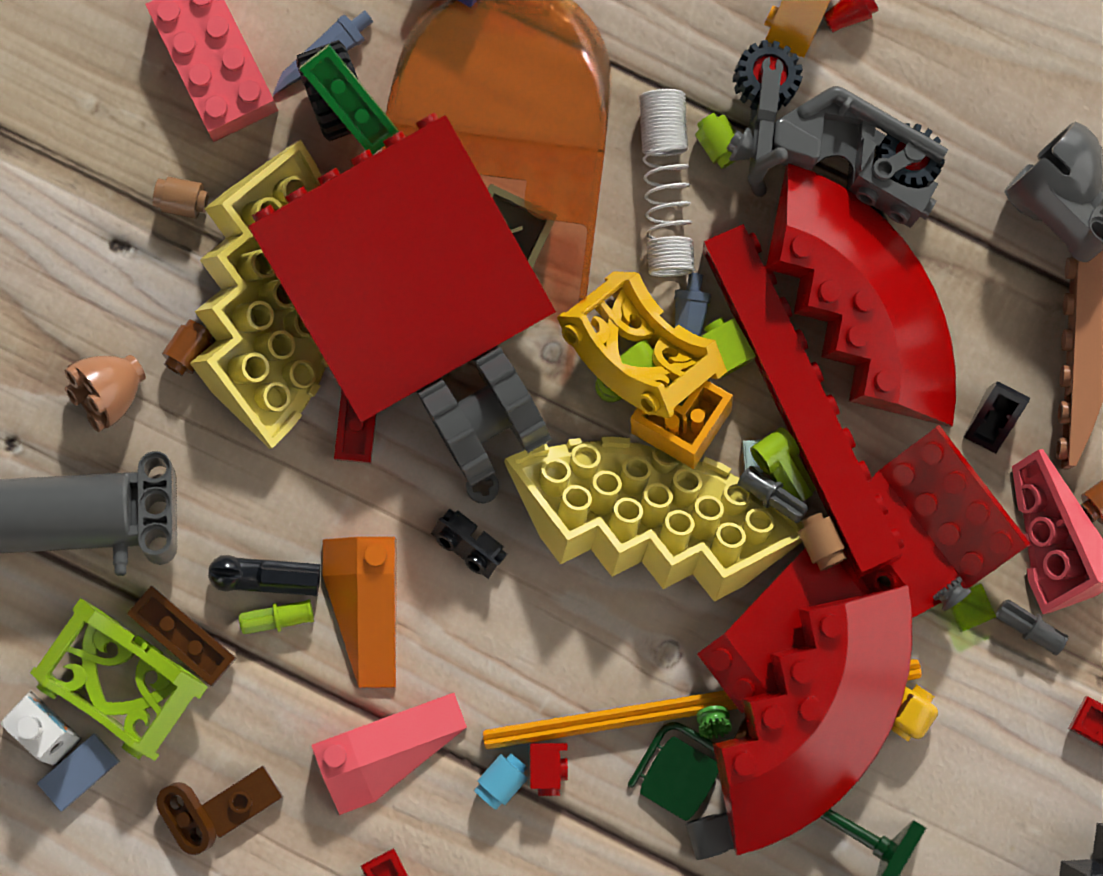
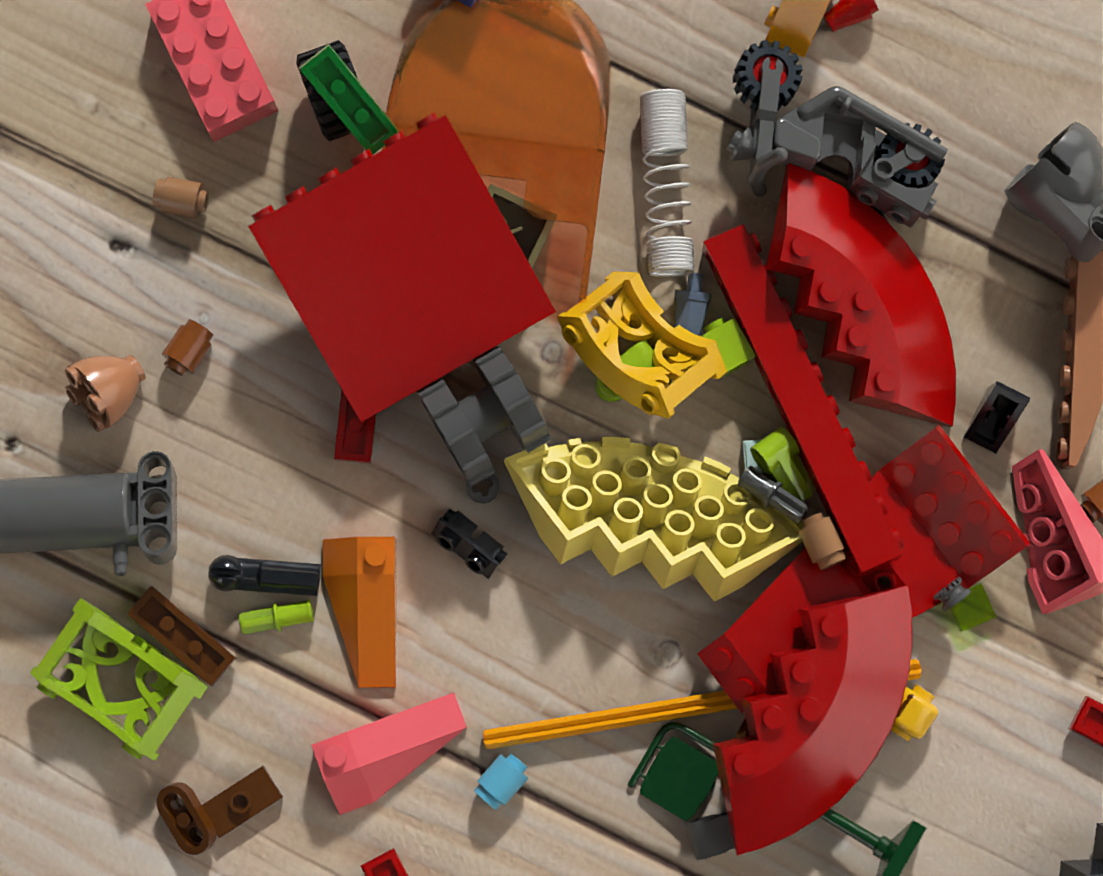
(40, 729): white torso -> none
(78, 772): sand blue tile -> none
(262, 352): light yellow brick -> none
(343, 30): sand blue bar -> none
(548, 768): red brick -> none
(691, 427): light orange brick -> none
(714, 137): lime brick -> none
(714, 721): bright green bush -> none
(1032, 627): dark grey axle -> none

